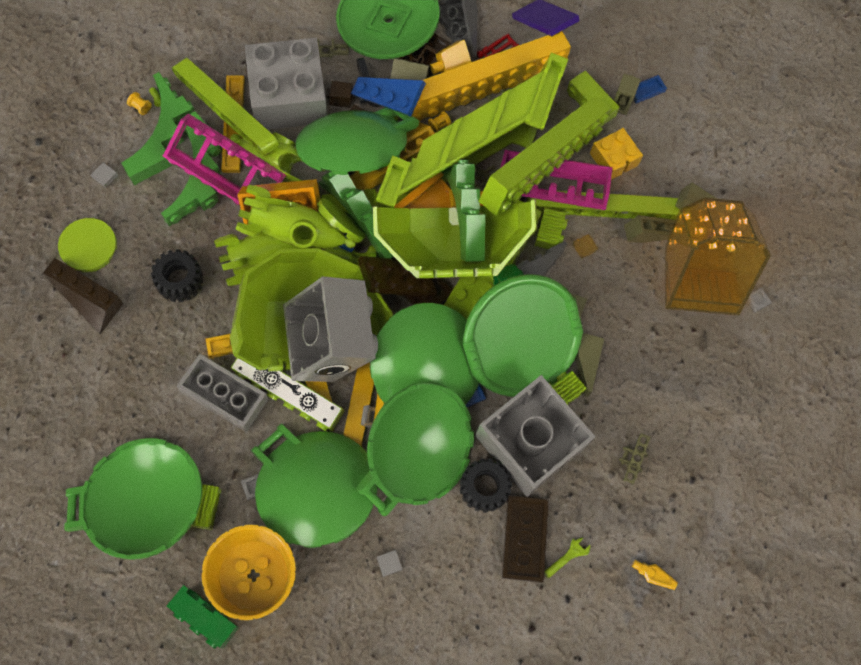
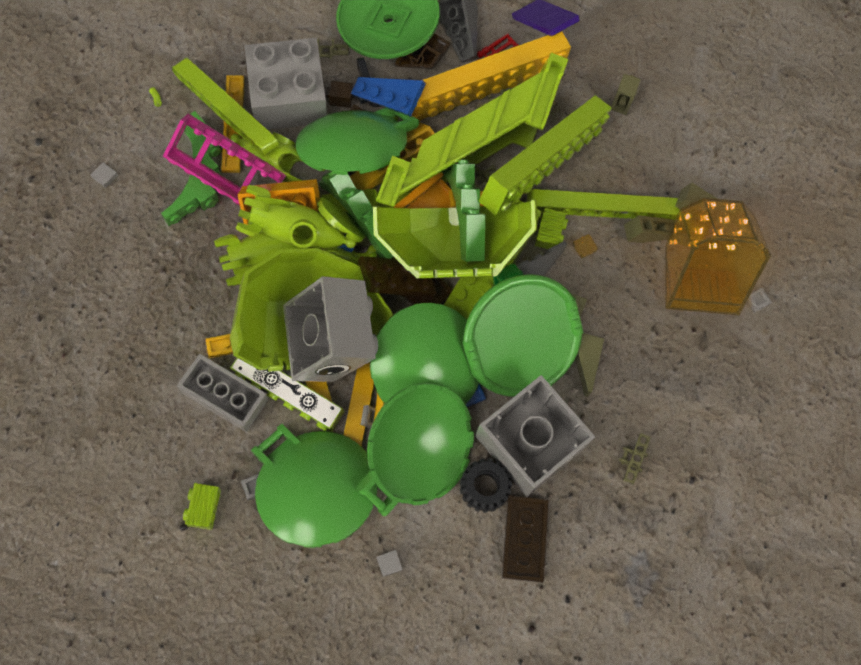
(86, 296): dark brown wedge -> none
(87, 244): lime tile -> none
(137, 499): bright green dish -> none
(143, 106): yellow bush -> none
(150, 158): bright green arch -> none
(170, 263): black tyre -> none
(202, 617): green wedge -> none
(231, 562): yellow piece -> none
(409, 70): olive brick -> none
(439, 121): yellow bush -> none
(451, 57): yellow torso -> none
(568, 387): lime brick -> none
(574, 551): lime piece -> none
(575, 171): dark pink window -> none
(585, 87): lime brick -> none
(615, 152): yellow piece -> none
(649, 88): blue tile -> none
(655, 575): yellow piece -> none

